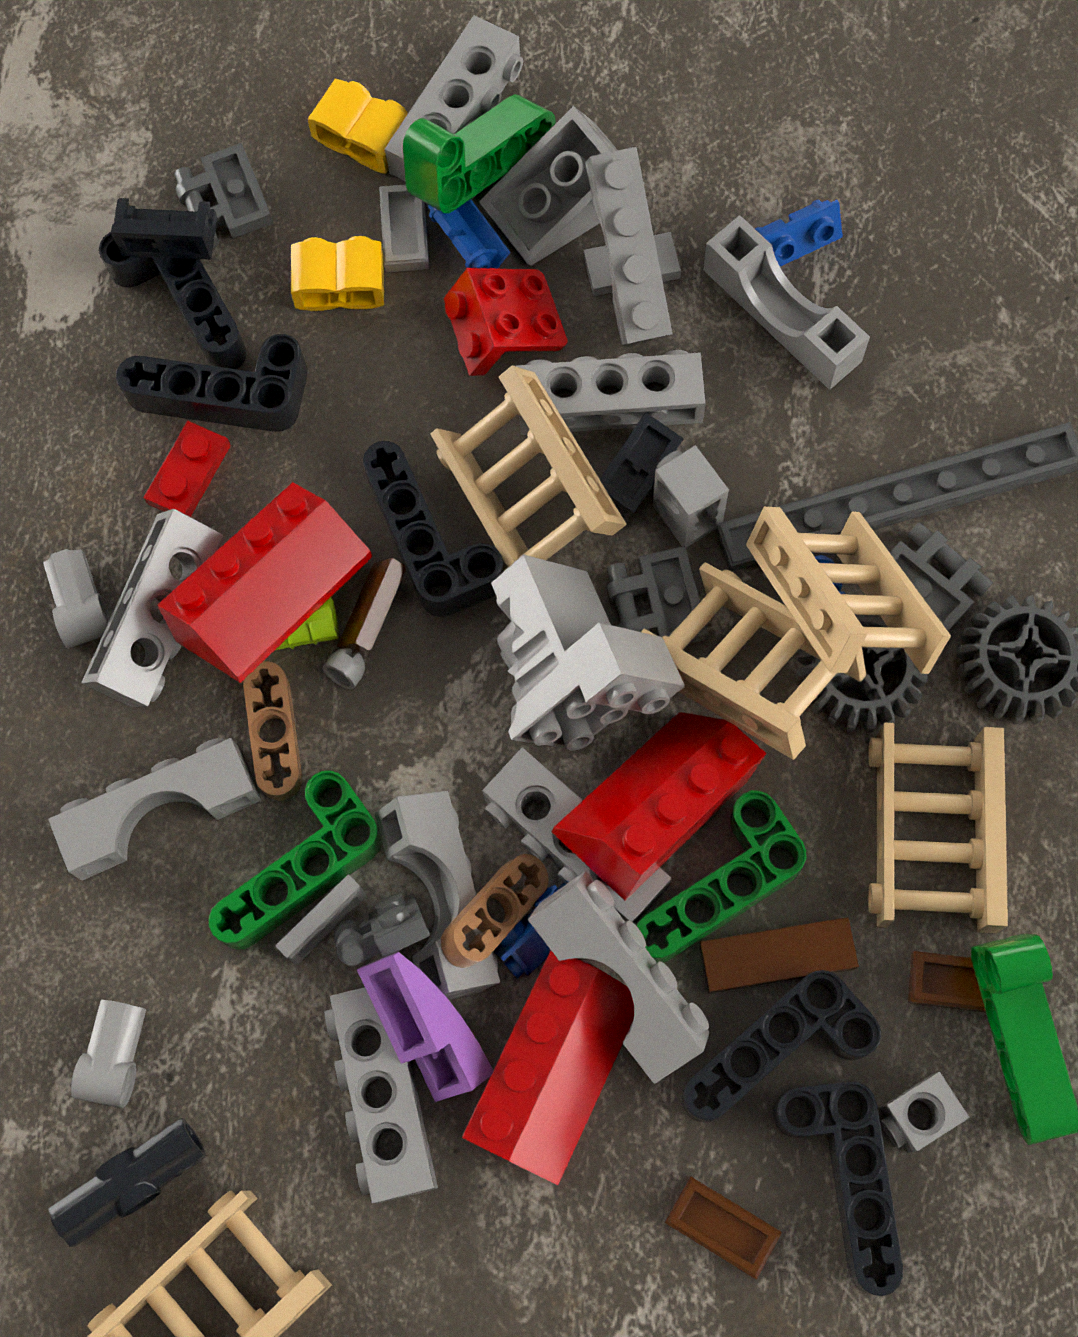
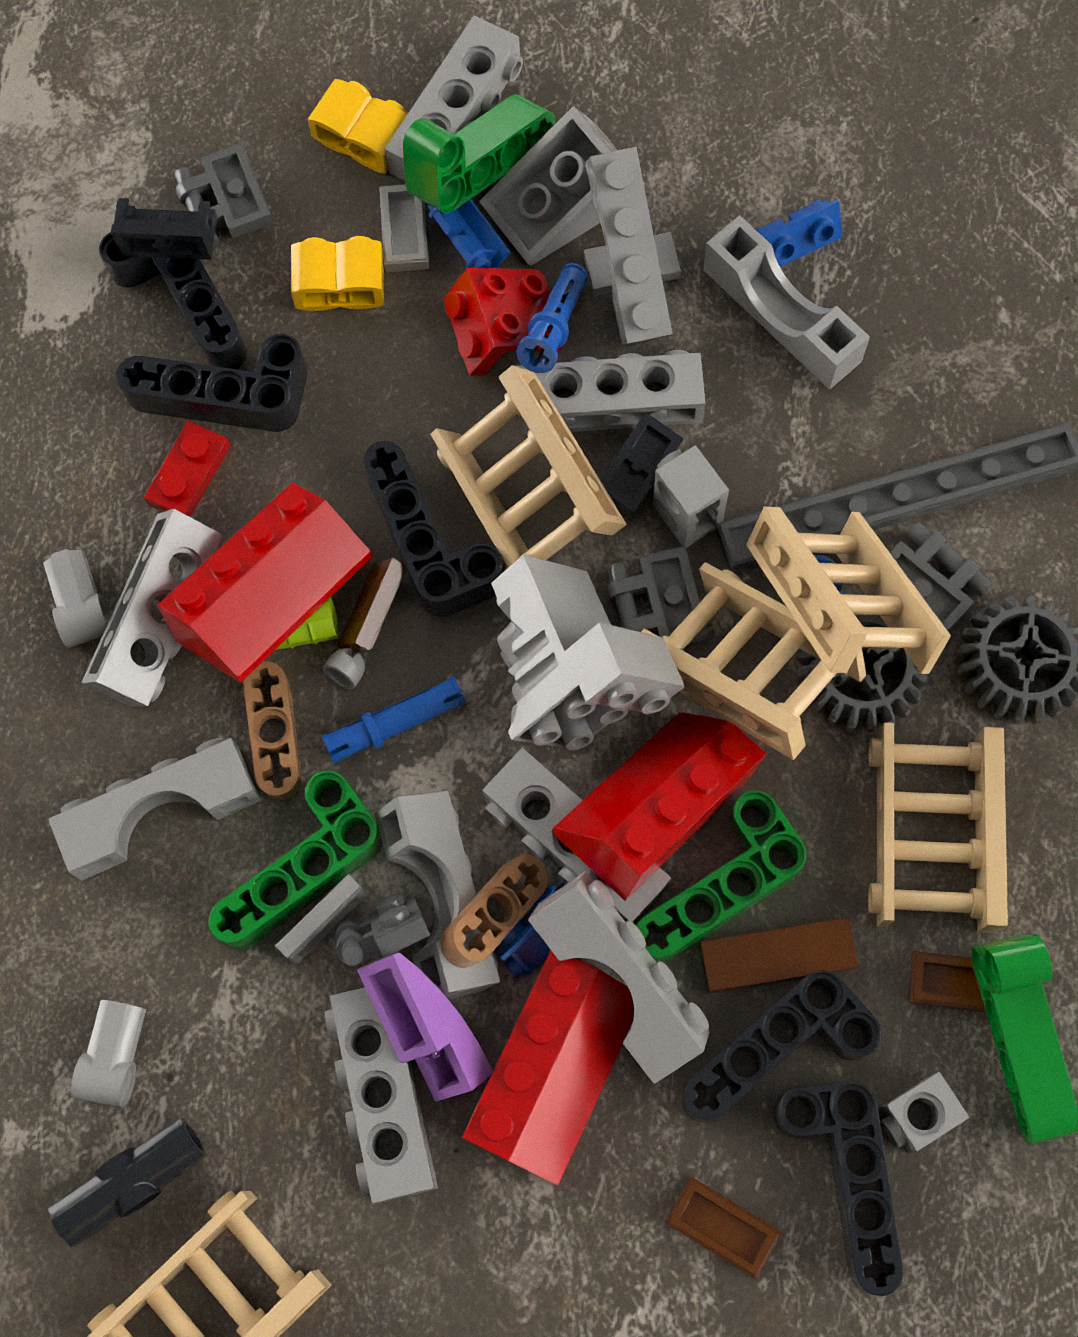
(390, 721): none -> blue pin
(568, 286): none -> blue pin

